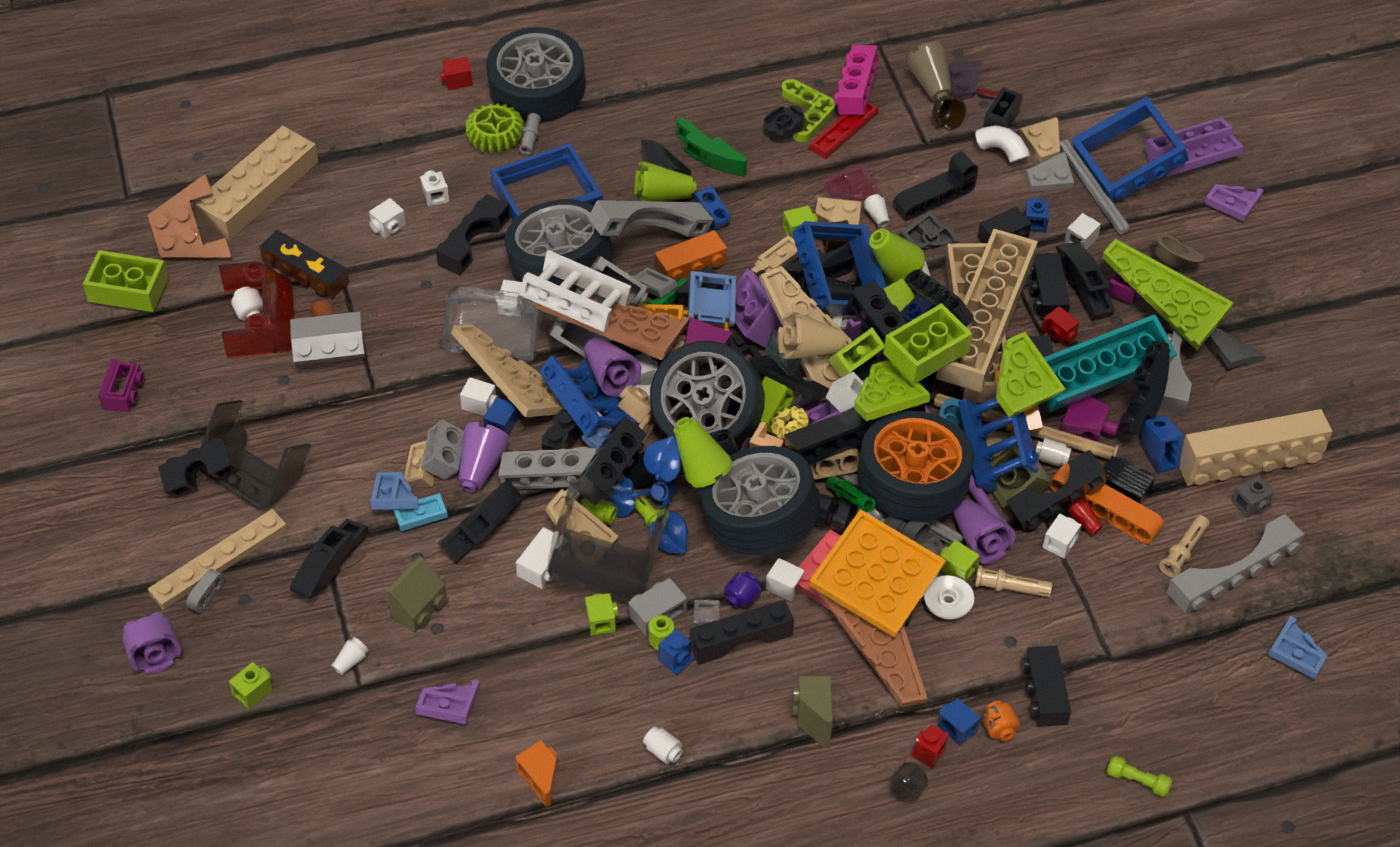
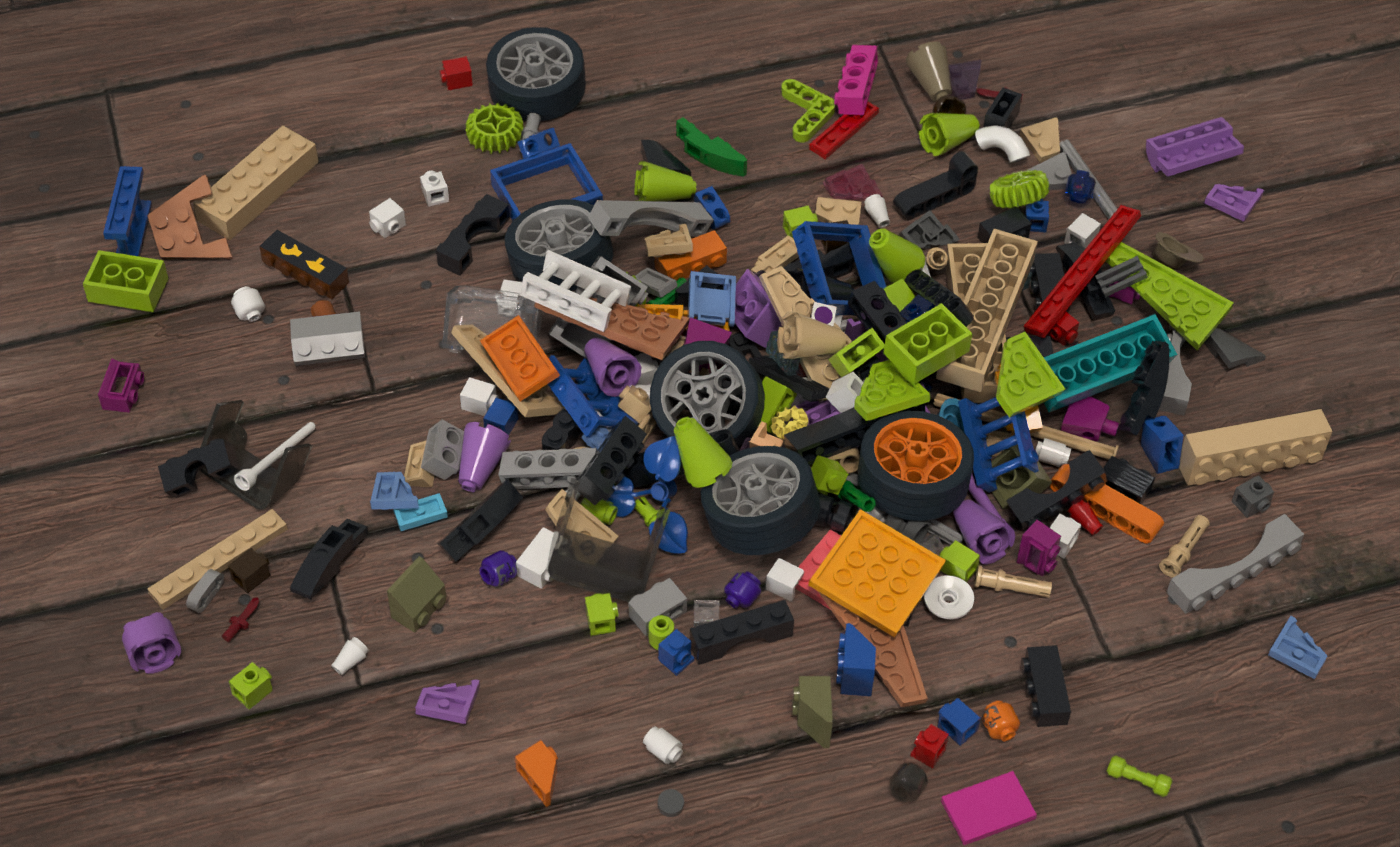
(127, 213): none -> blue fence
(240, 622): none -> dark red piece
(247, 477): none -> white piece
(249, 570): none -> dark brown brick
(264, 331): clear red windscreen -> none
(498, 568): none -> dark purple head
(519, 358): none -> orange tile
(538, 143): none -> blue leg
(669, 243): none -> tan wing
(670, 803): none -> dark grey tile
(784, 122): black tile -> none
(823, 313): none -> tile
(828, 475): none -> lime brick
(855, 663): none -> blue slope
(936, 259): none -> tan cone
(945, 131): none -> lime cone
(988, 808): none -> dark pink tile
(1019, 189): none -> lime gear
(1045, 540): none -> magenta window
(1080, 187): none -> clear blue head
(1082, 271): none -> red tile
(1114, 126): blue window -> none
(1119, 273): none -> dark grey tile

